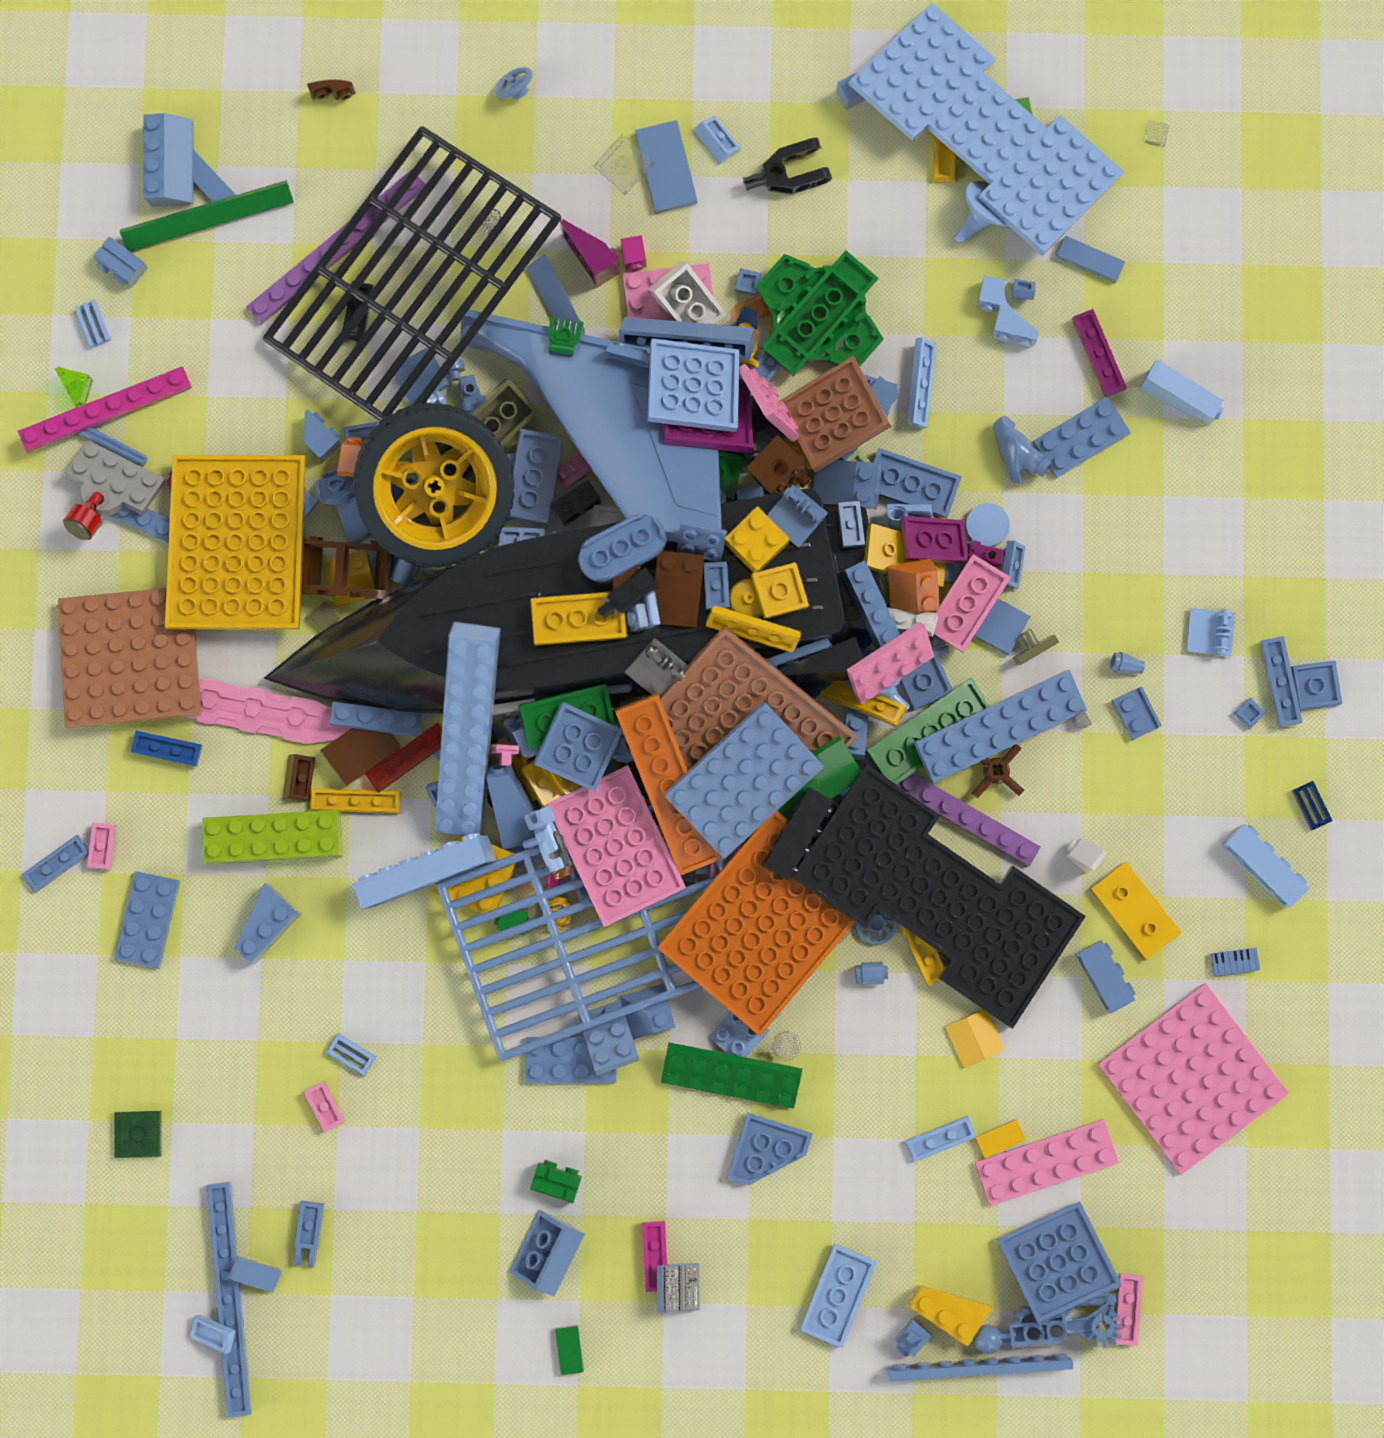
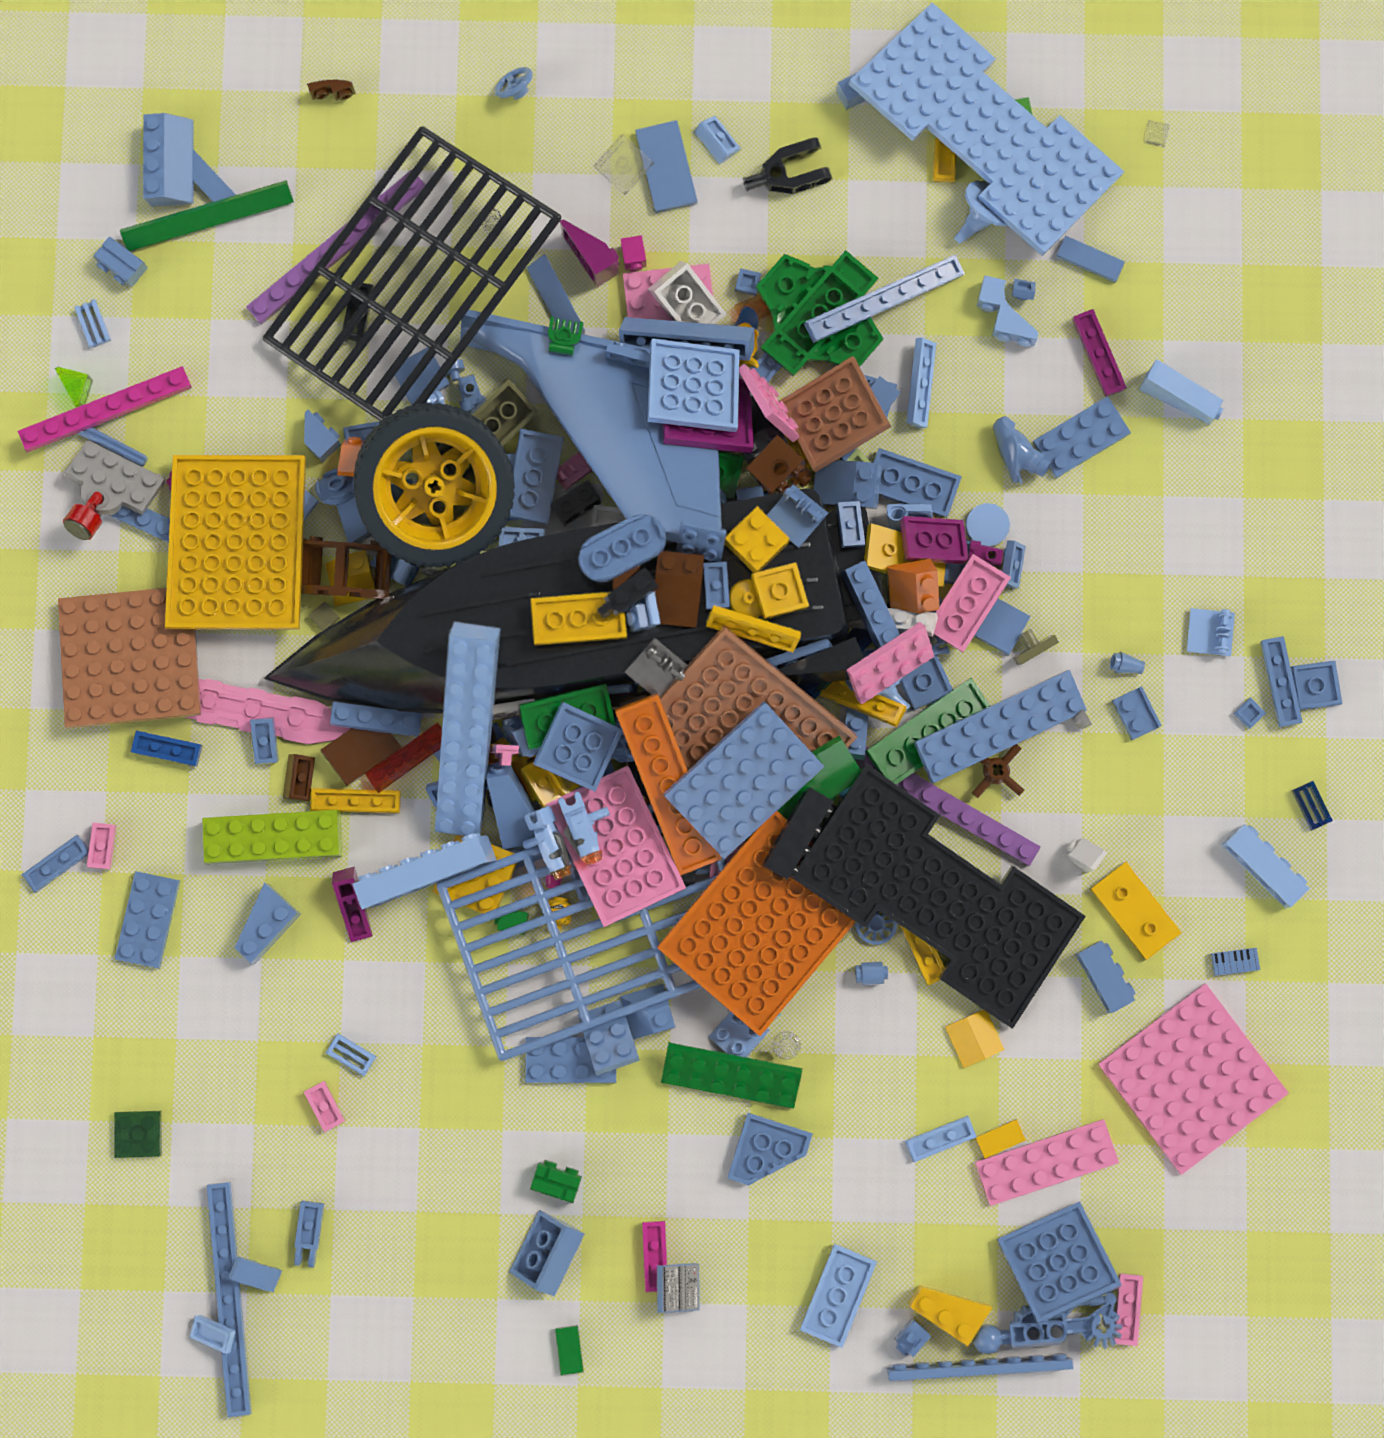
(264, 740): none -> medium blue plate
(354, 917): none -> magenta slope
(580, 829): none -> light blue piece
(884, 298): none -> tile

